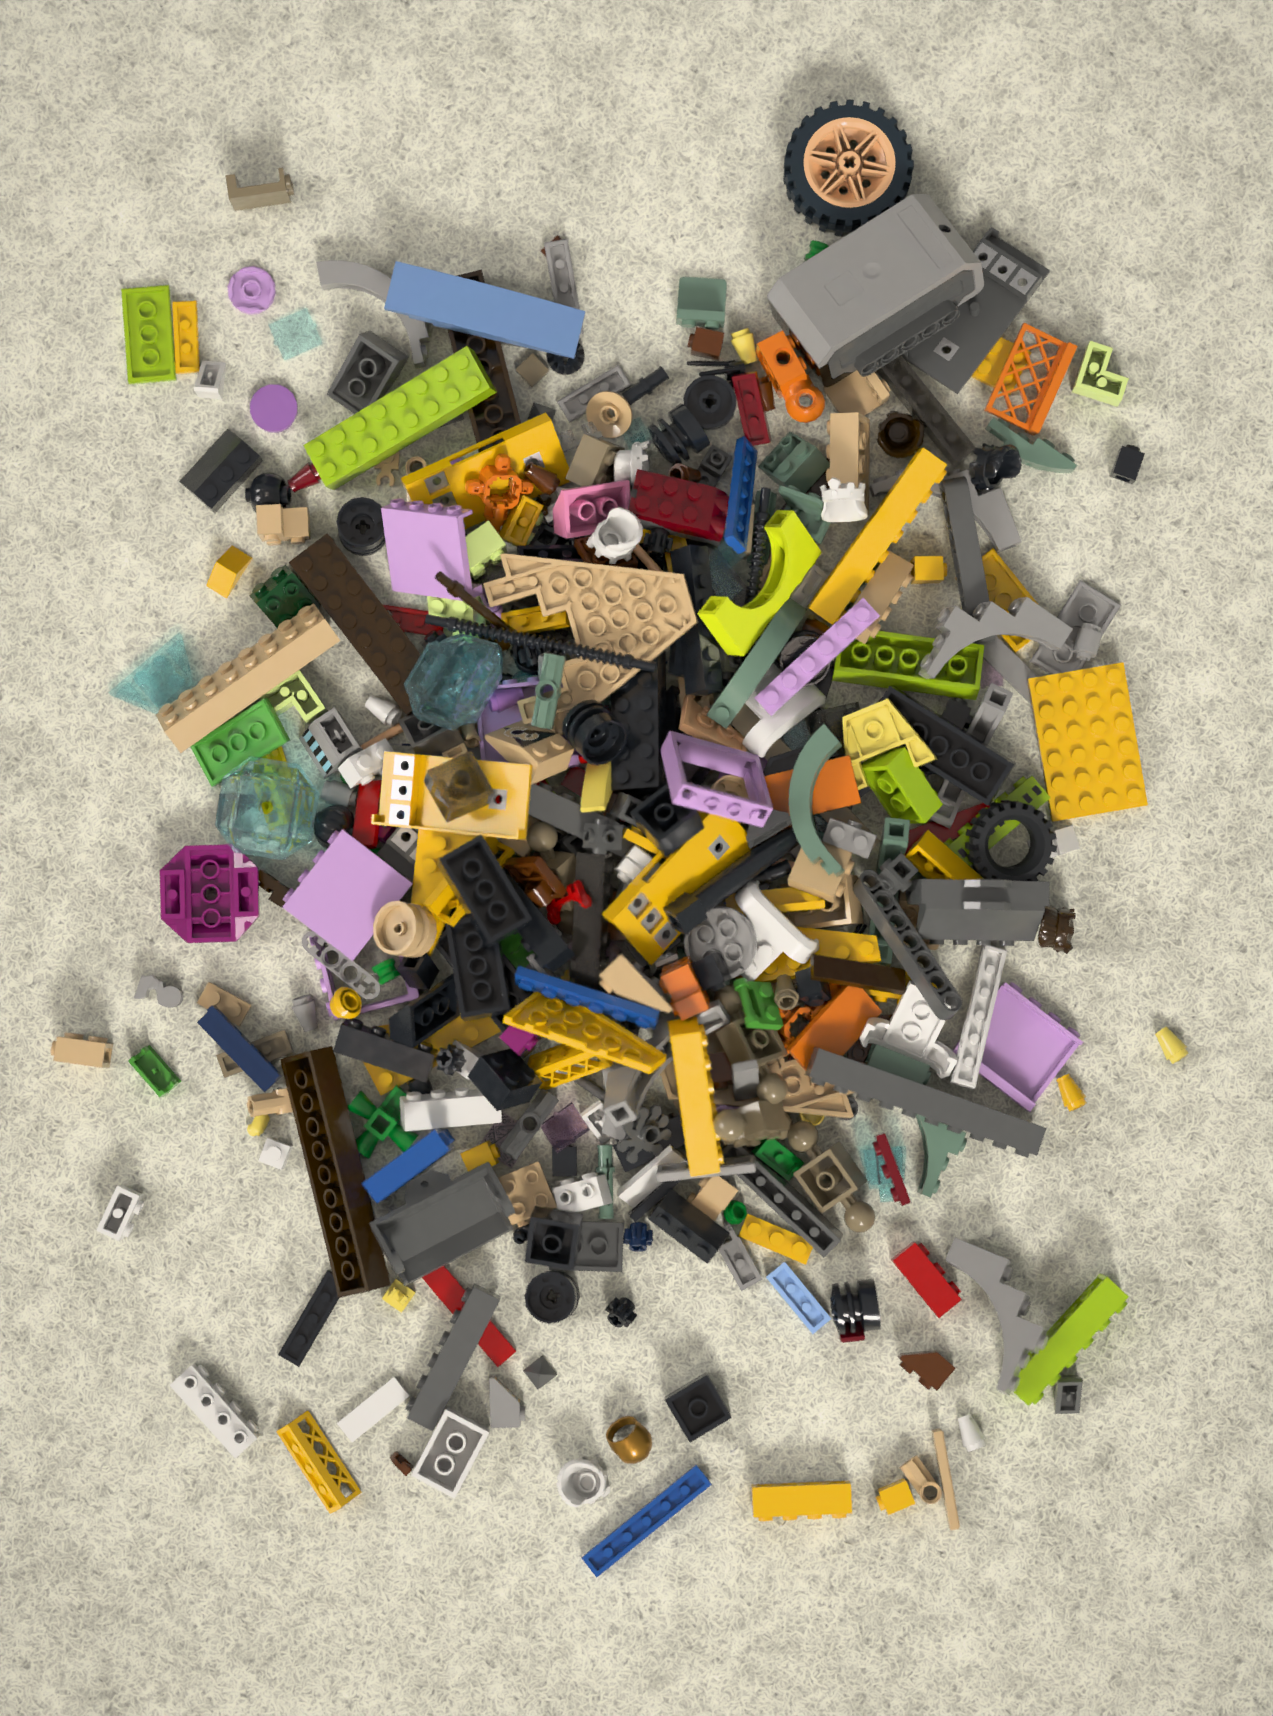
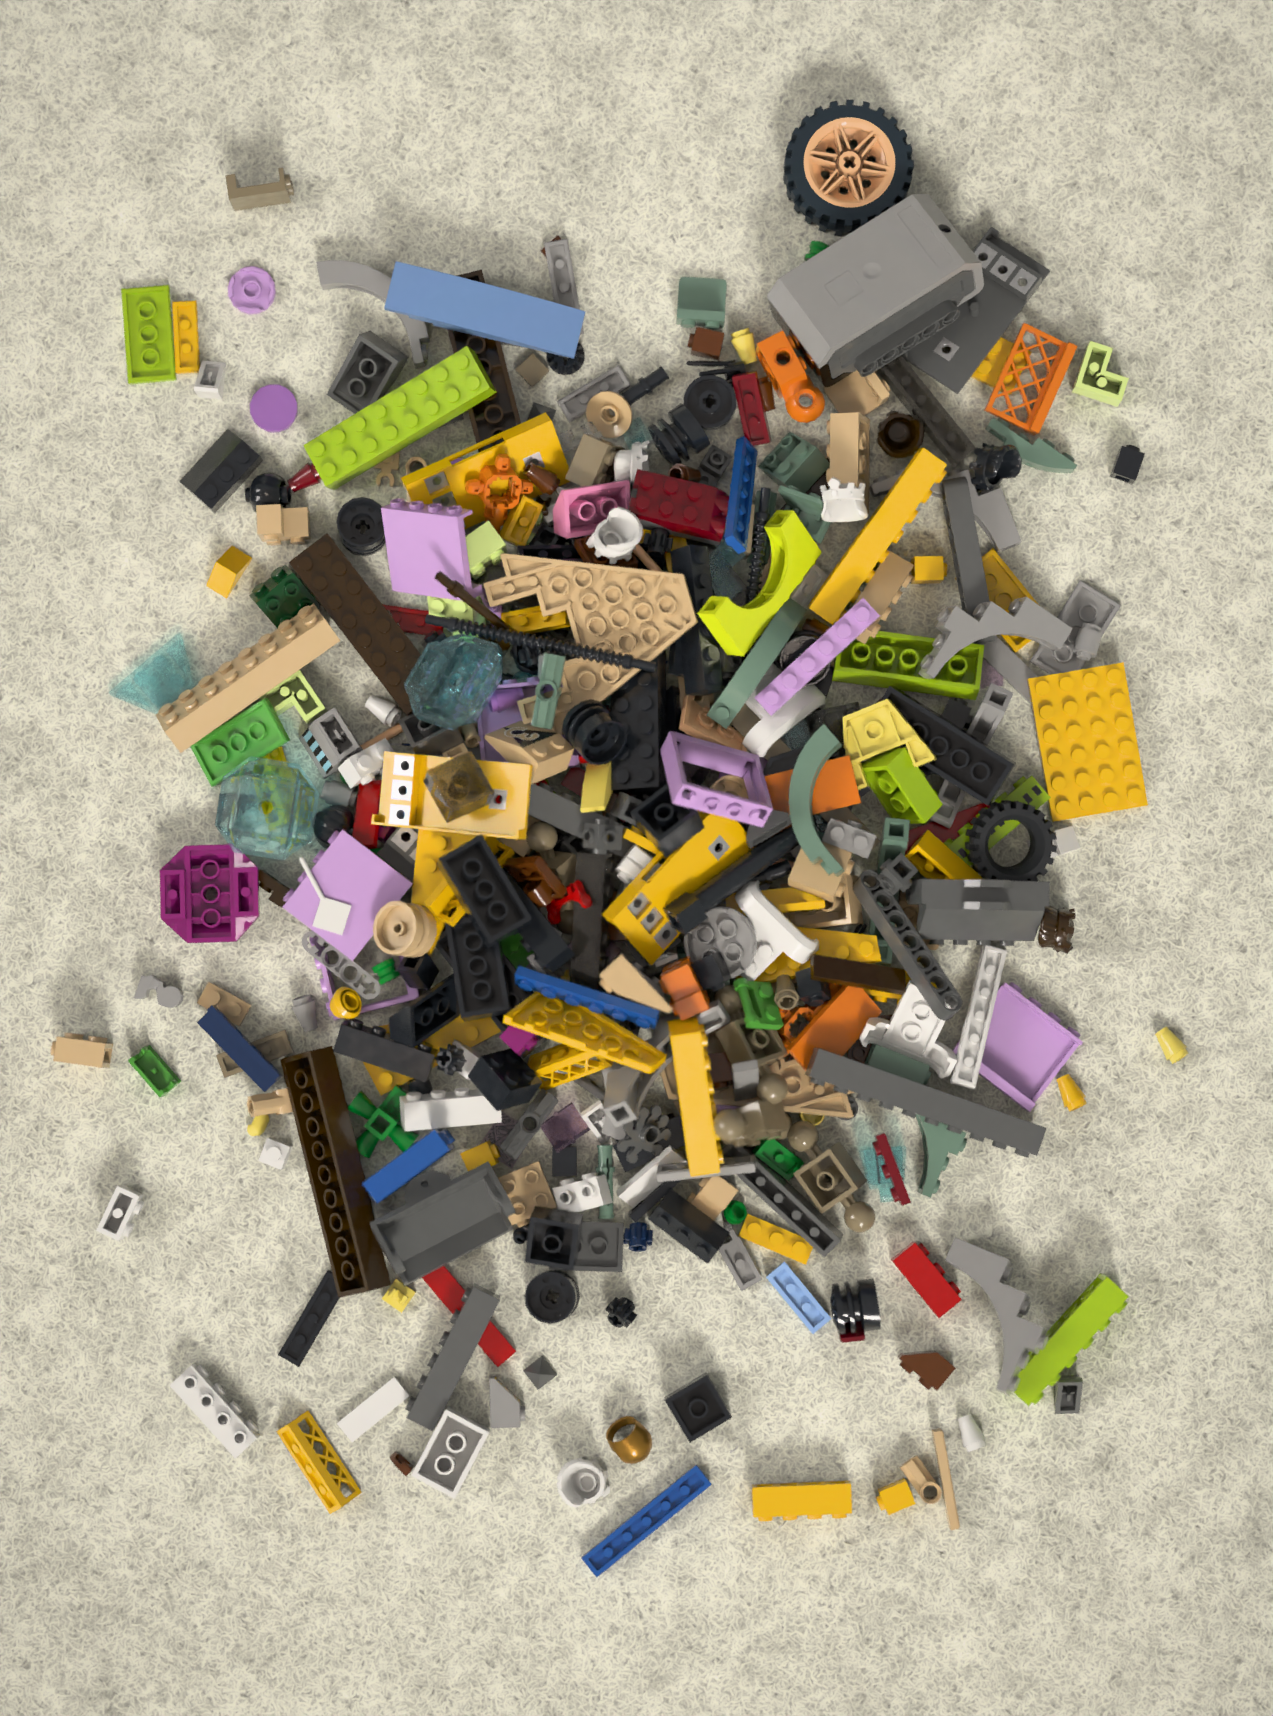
(295, 334): clear light blue piece -> none
(330, 913): none -> white piece

